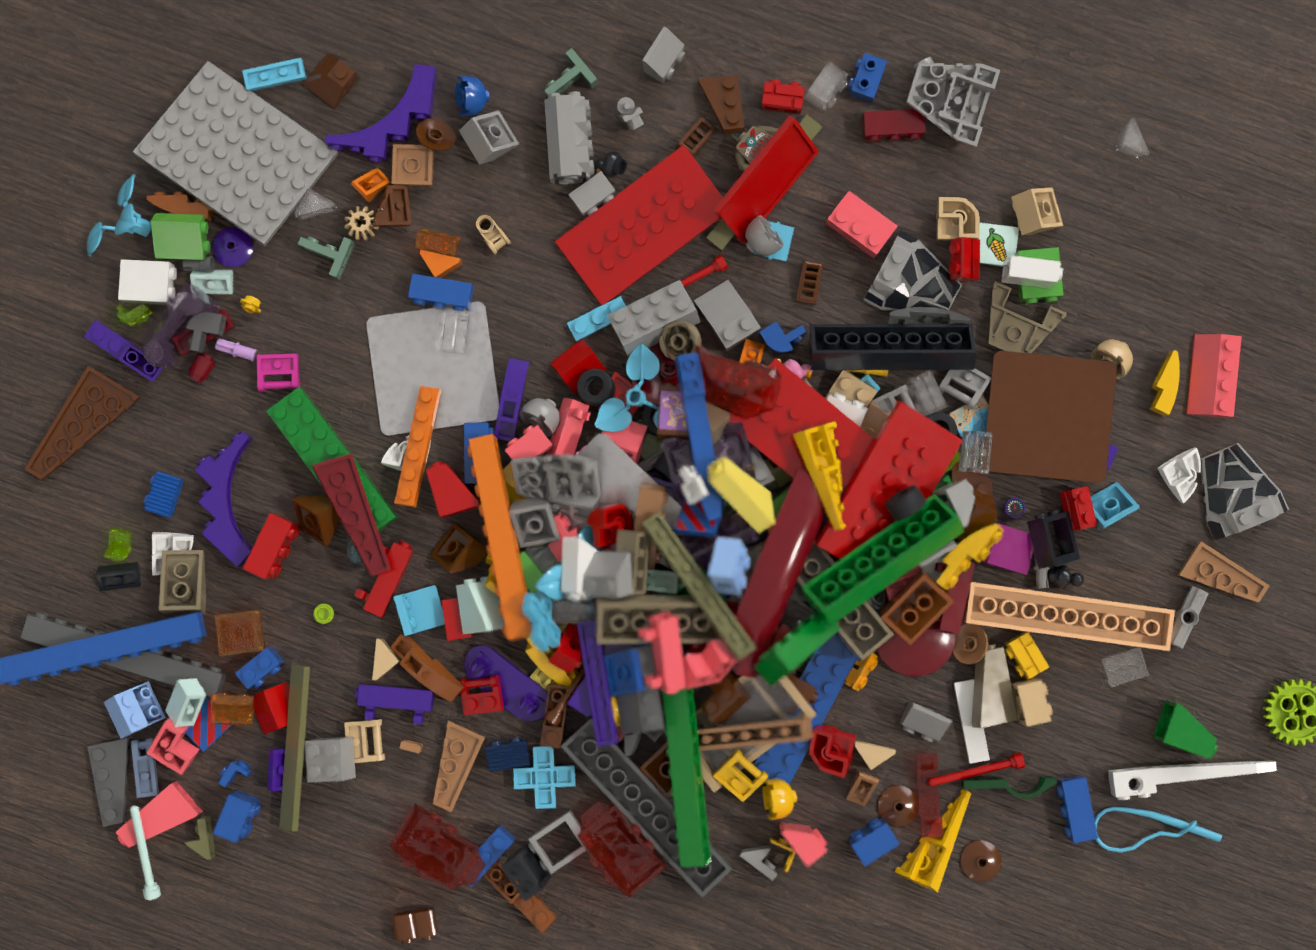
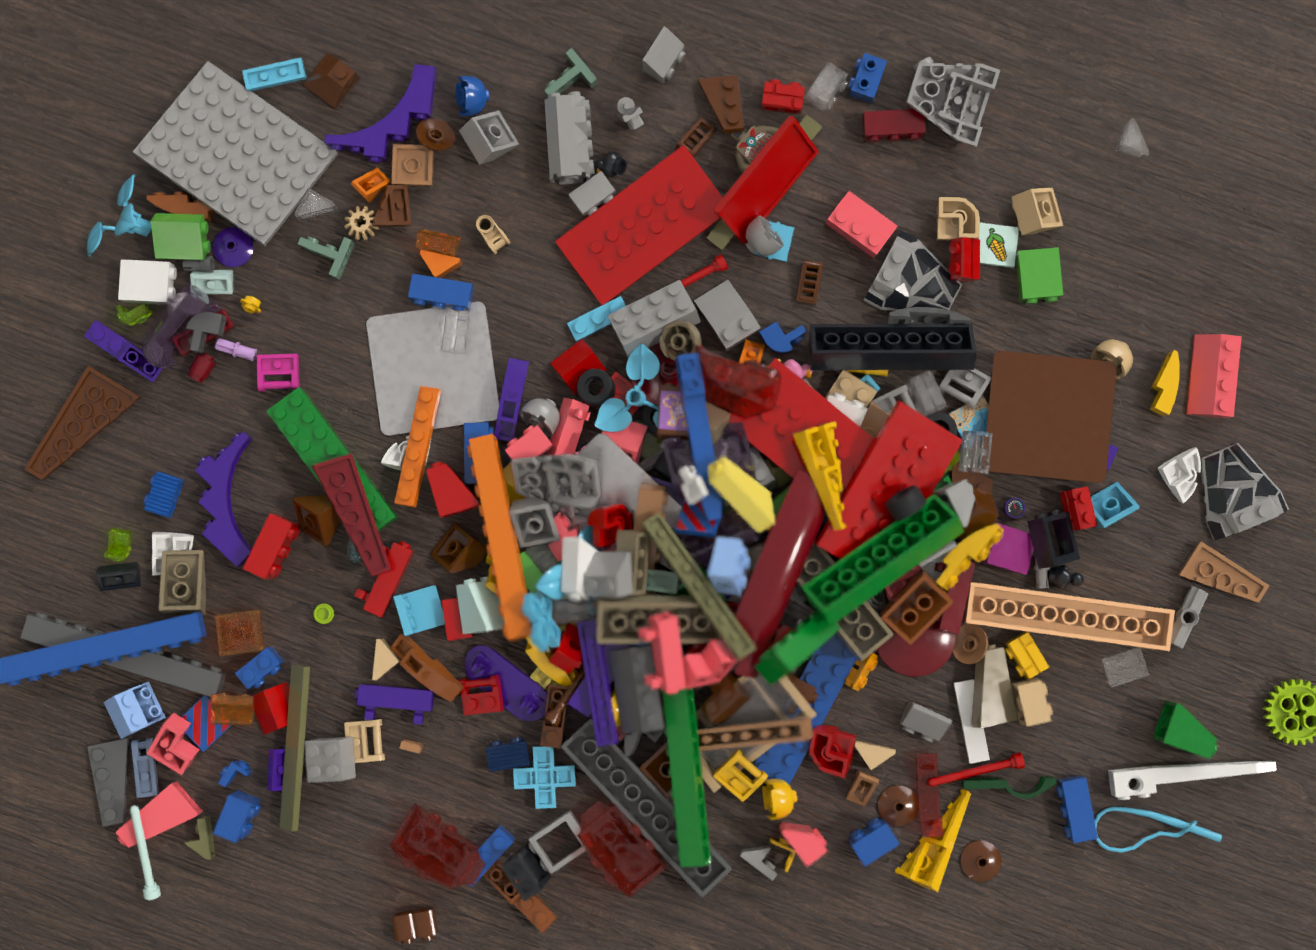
(185, 702): light aqua brick -> none
(457, 759): medium nougat wing -> none
(624, 672): blue tile -> none
(1014, 332): dark tan wing -> none
(1031, 272): white brick -> none

